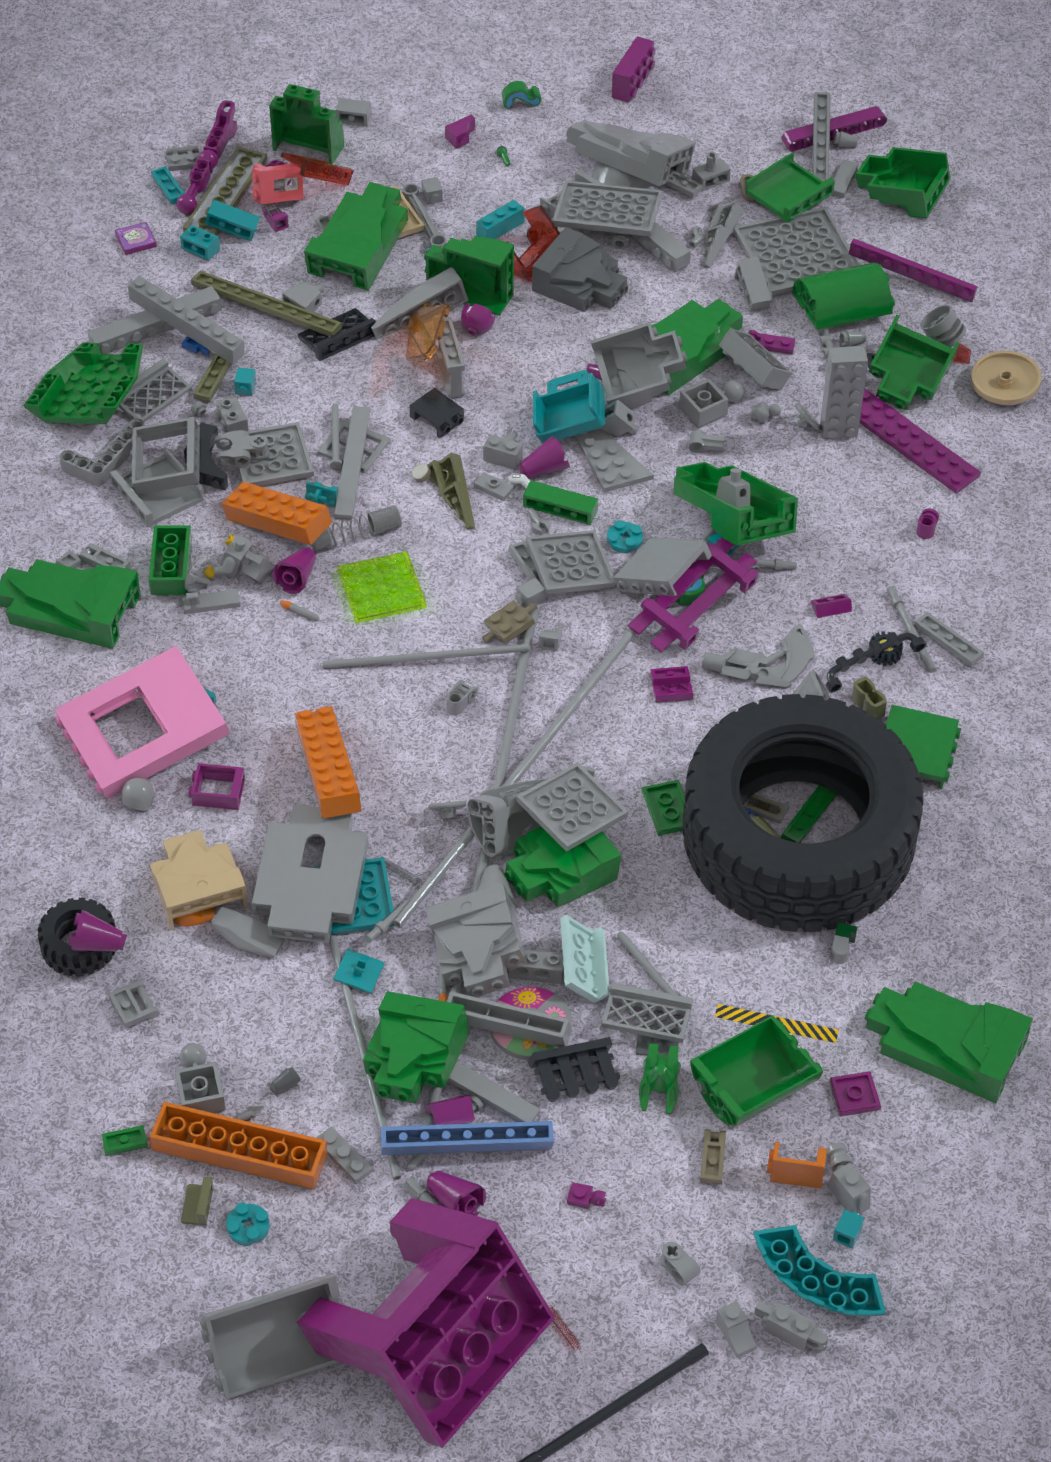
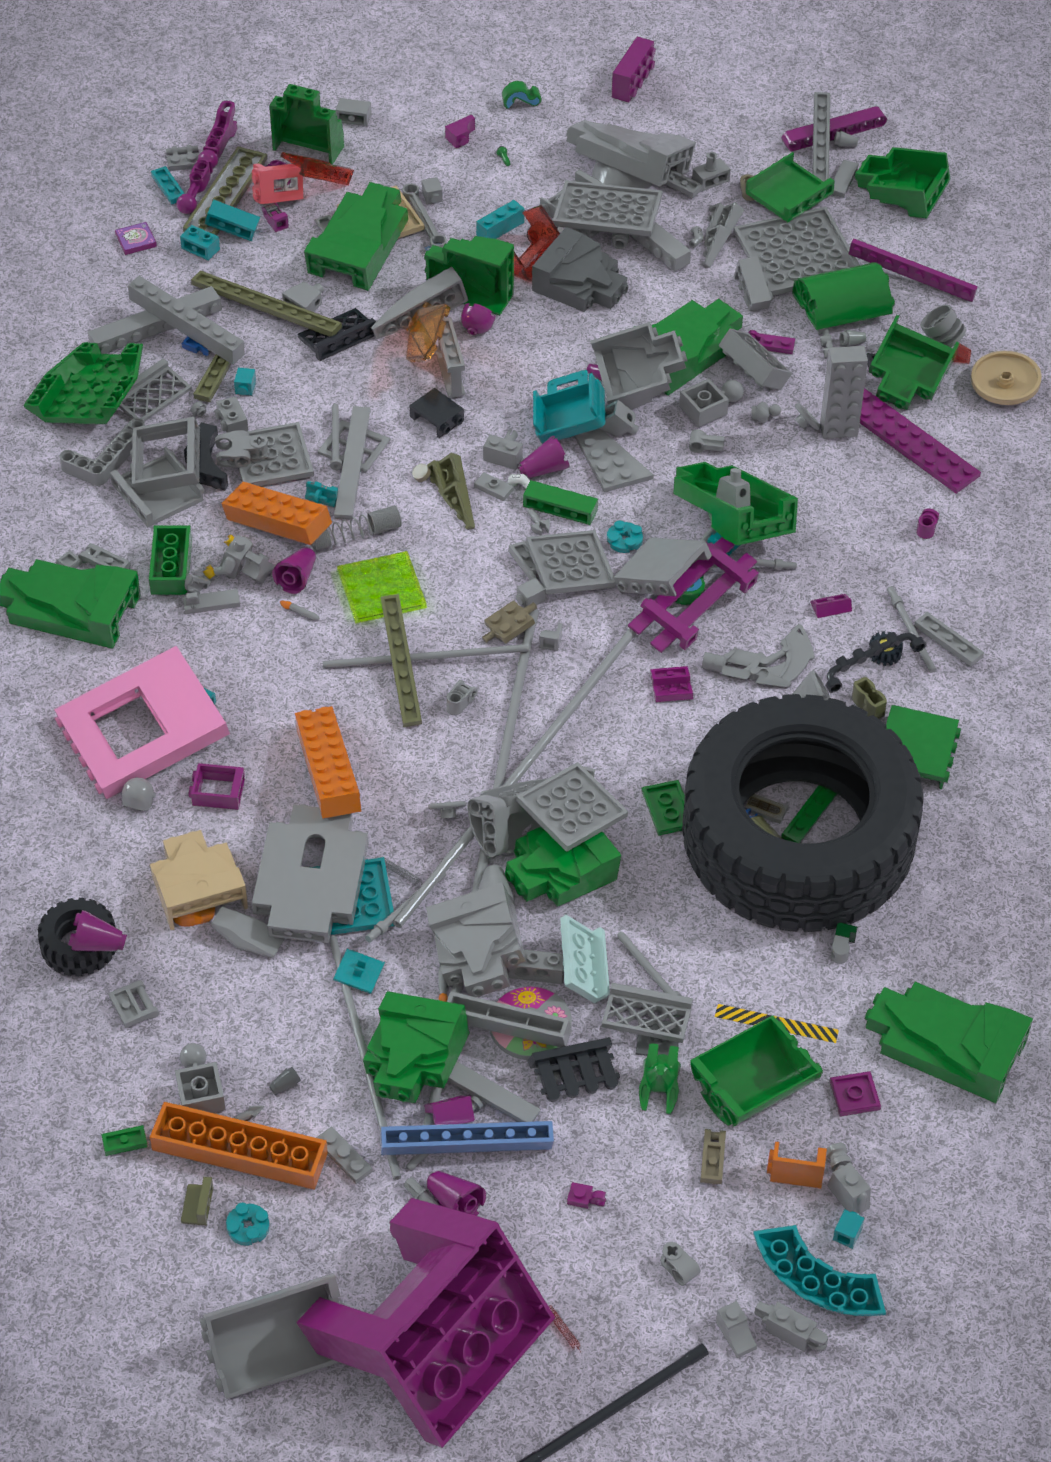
(401, 660): none -> olive plate

